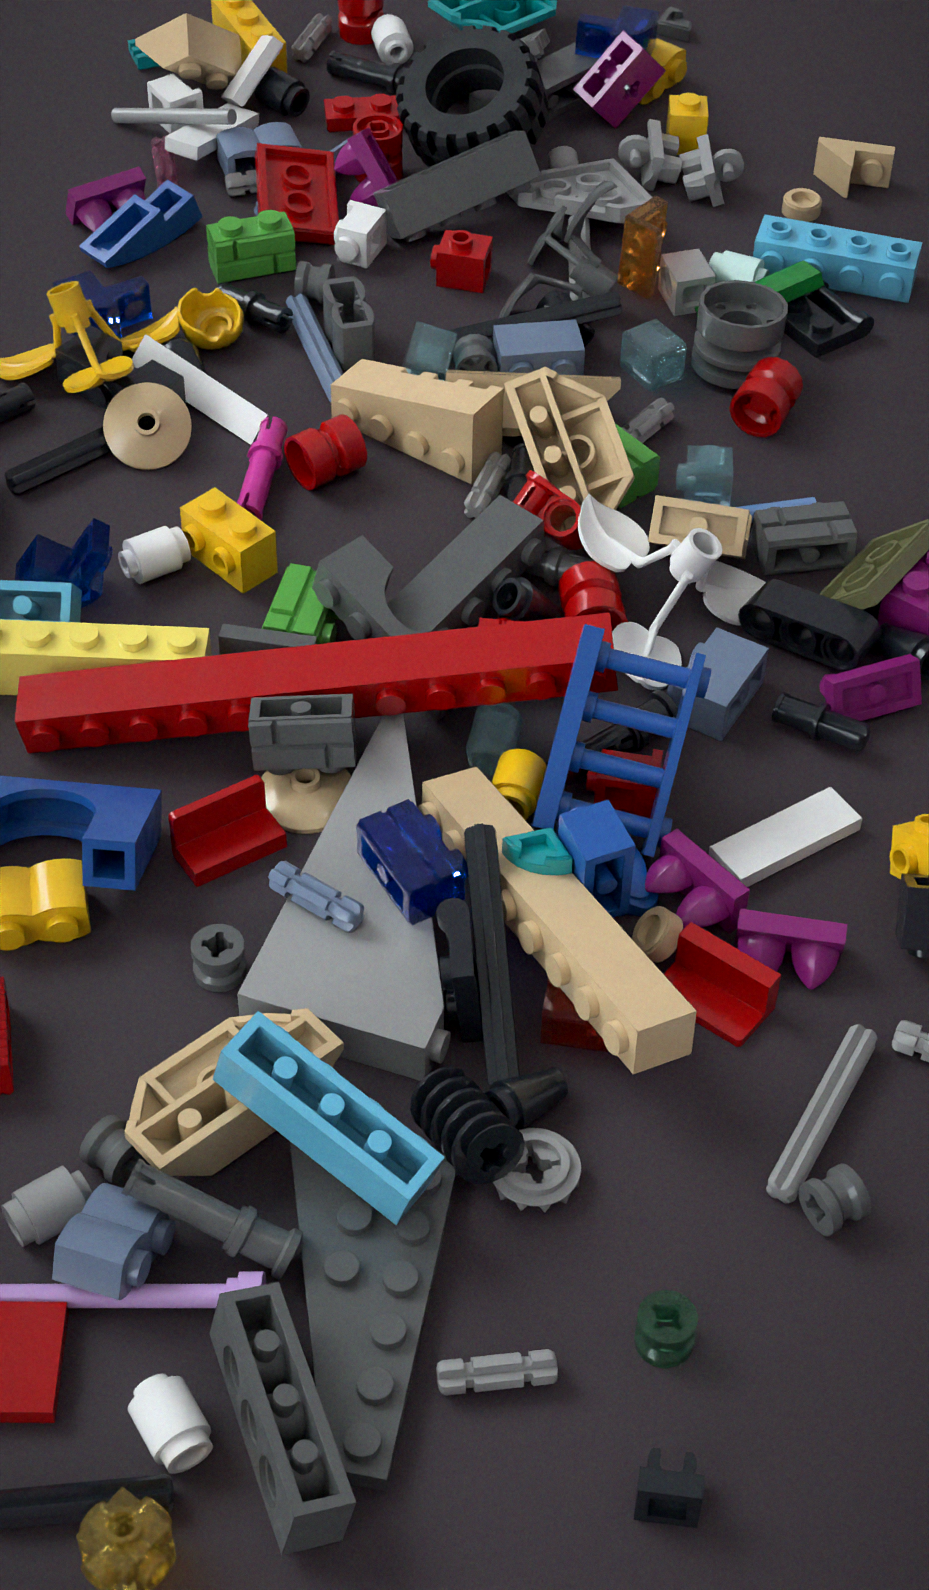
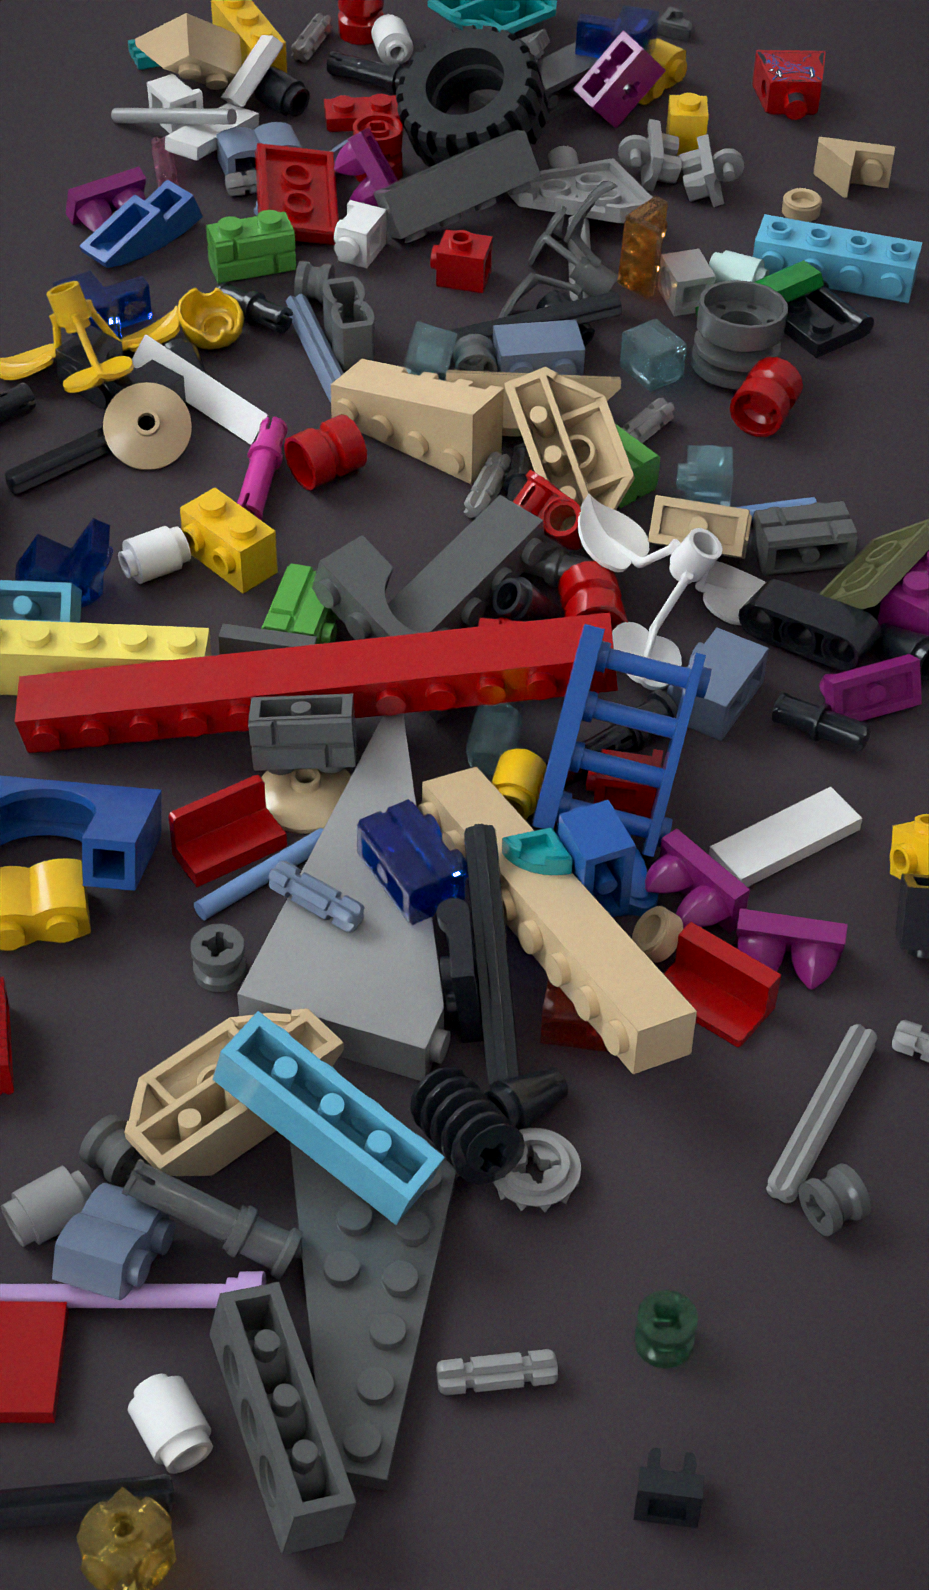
(254, 878): none -> medium blue bar
(789, 81): none -> red torso

